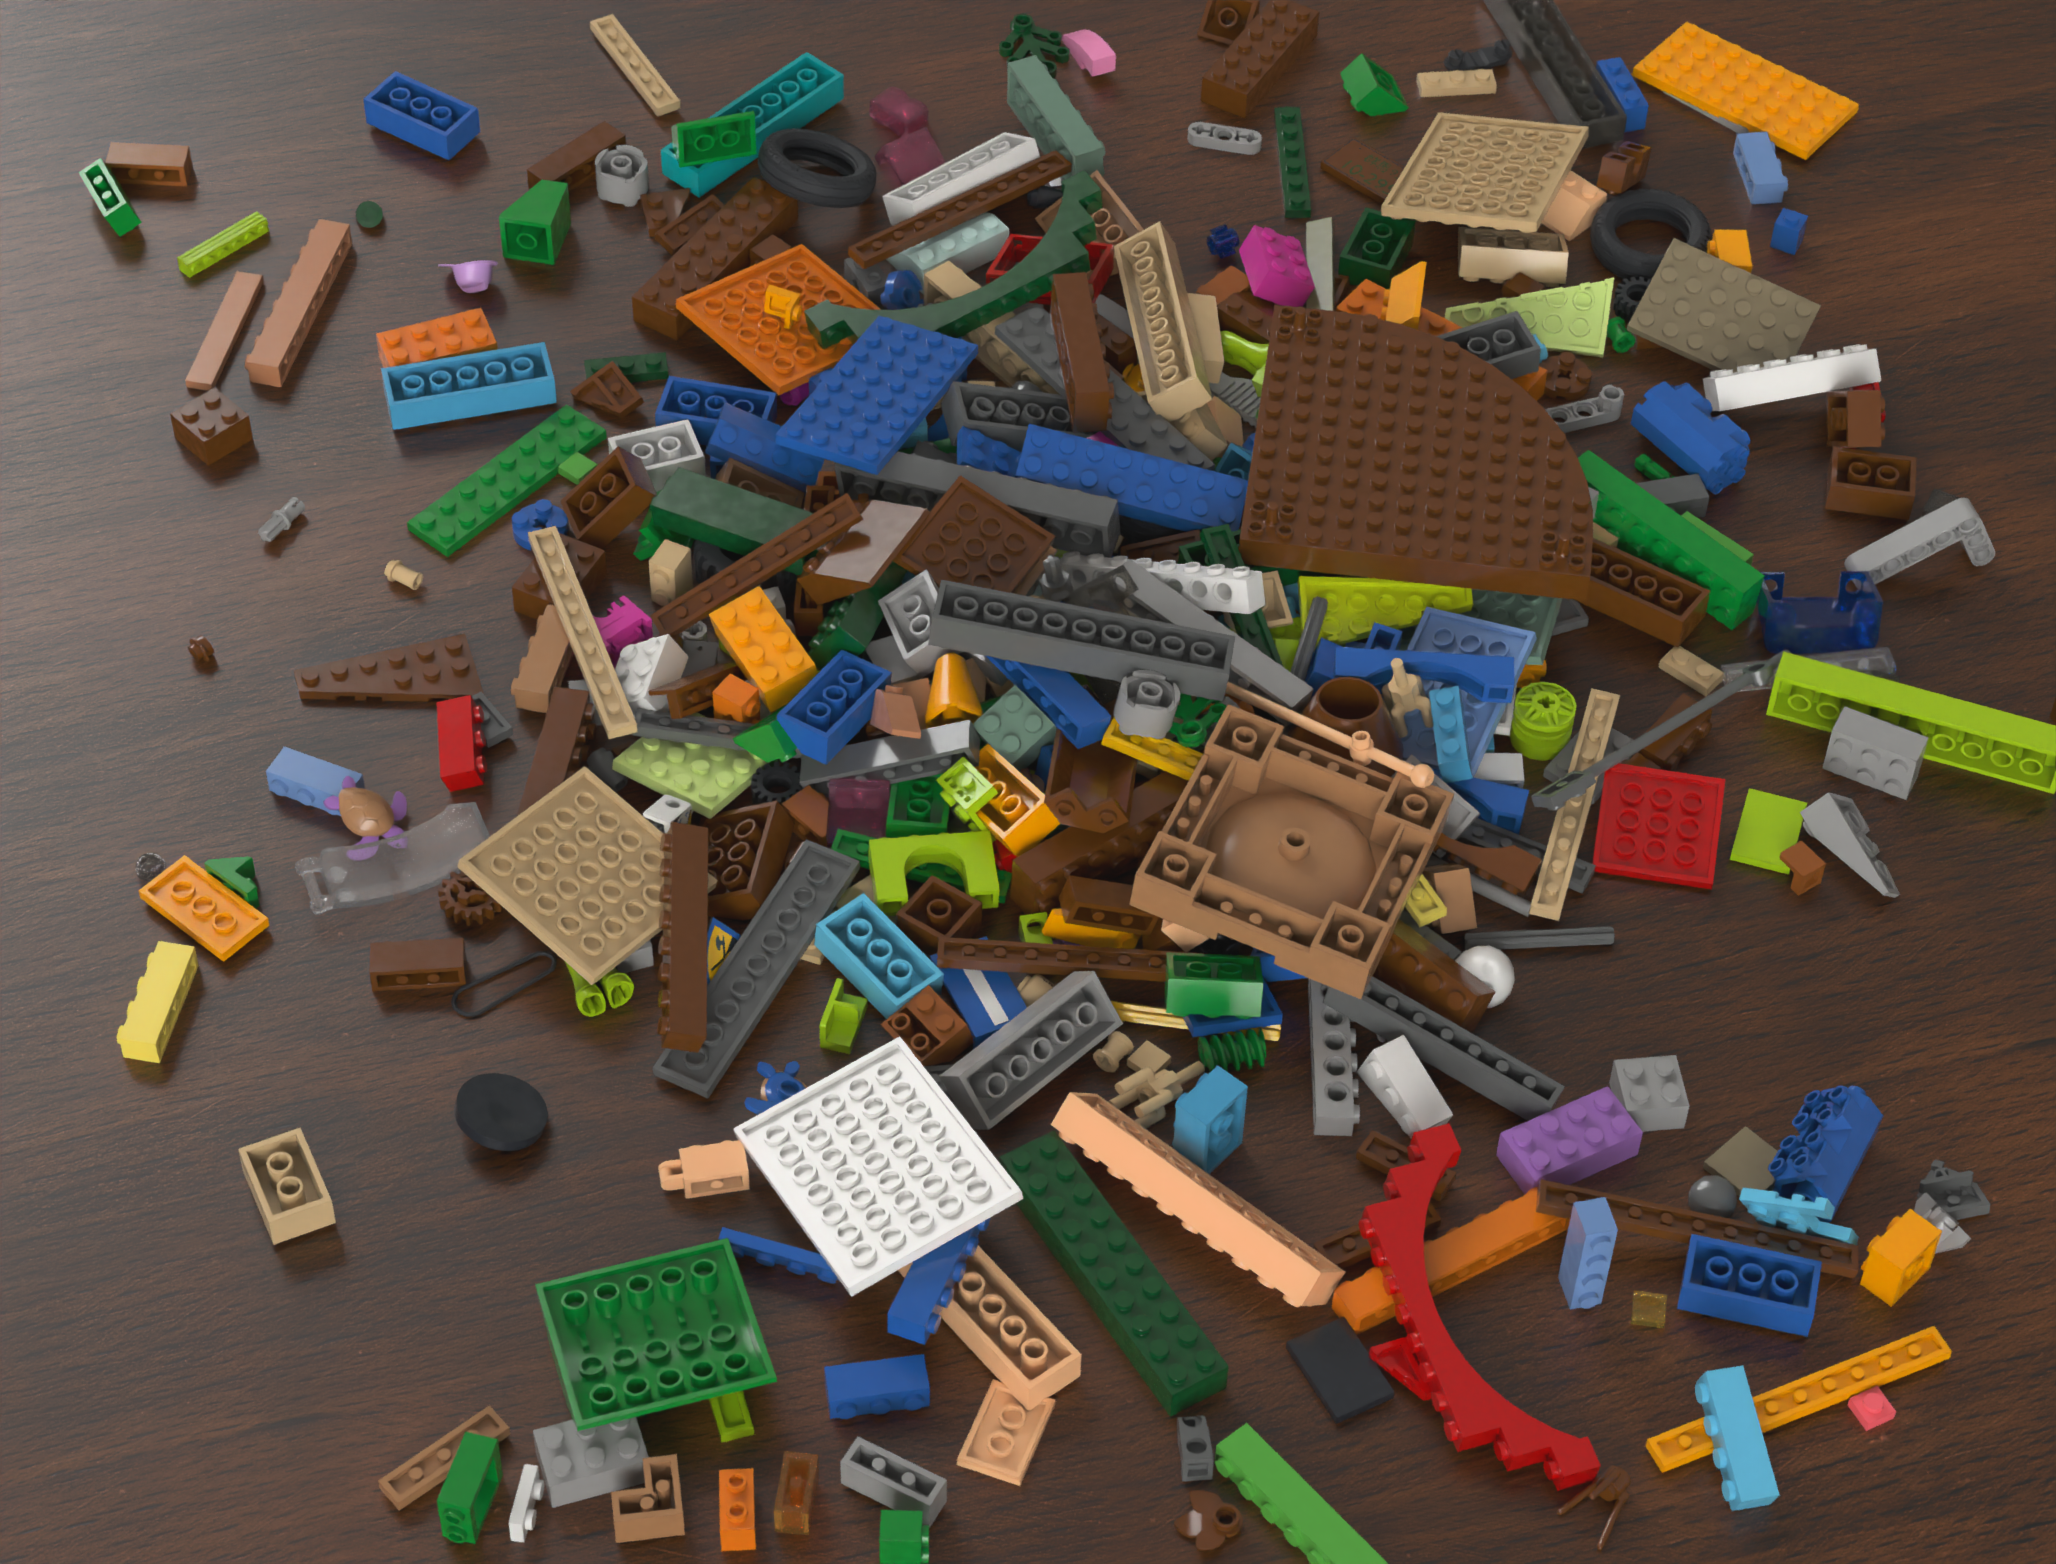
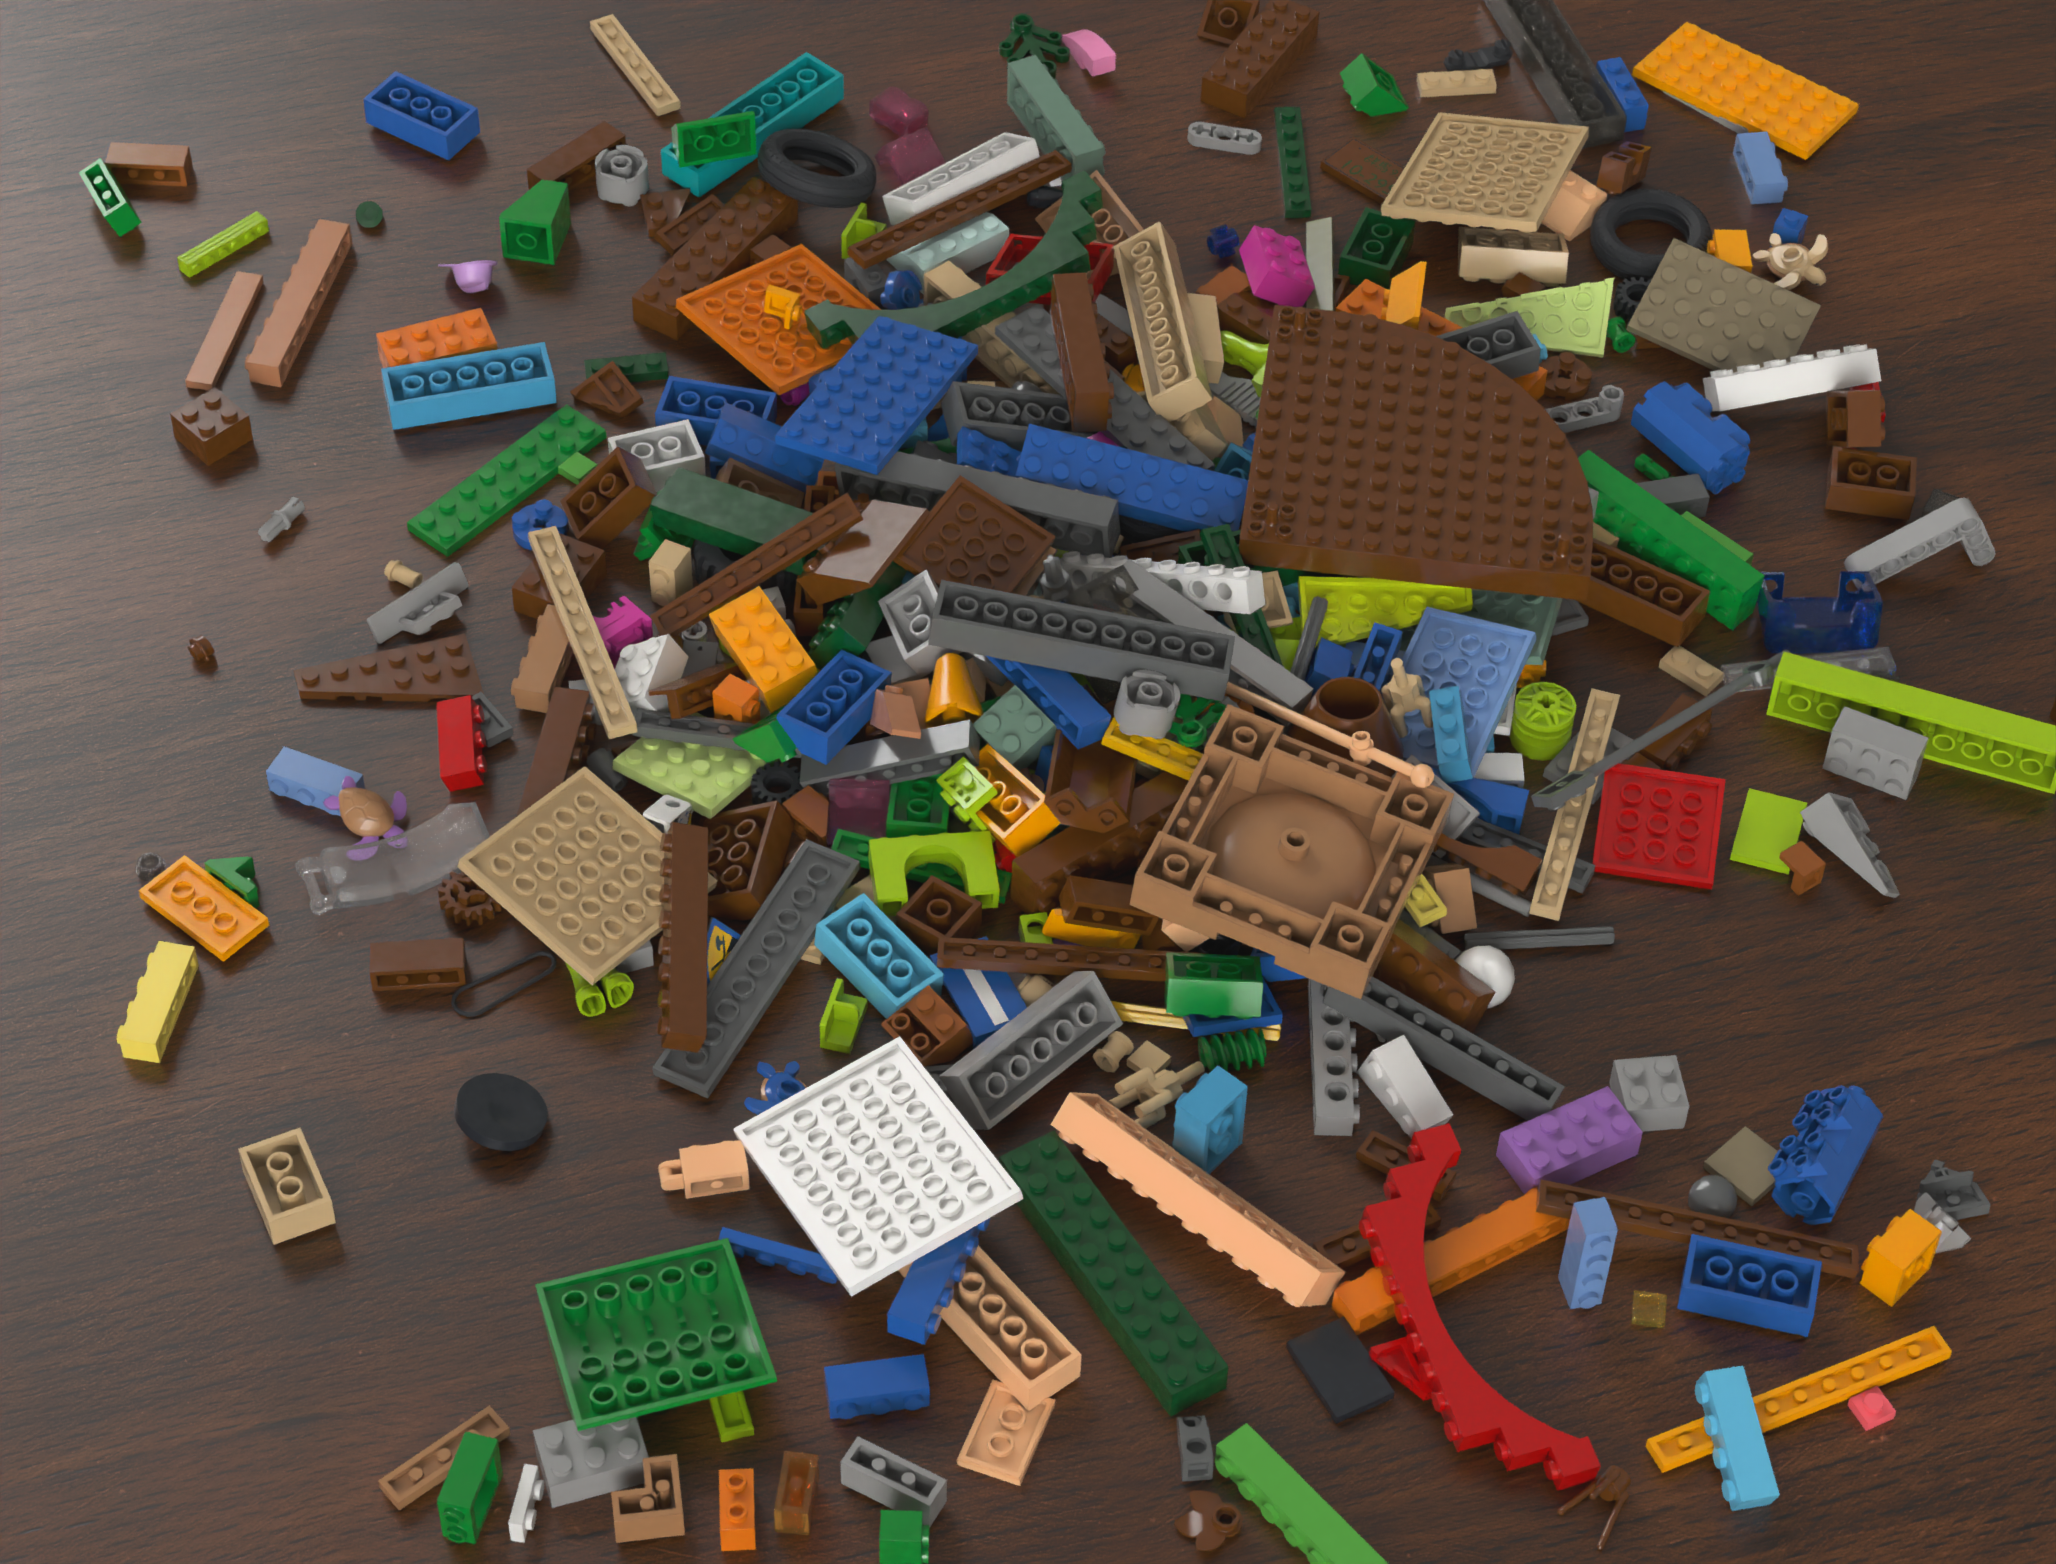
(421, 606): none -> light grey bracket
(859, 229): none -> lime panel
(1480, 675): blue arch -> none
(1794, 261): none -> tan animal
(1795, 1214): medium azure wing -> none

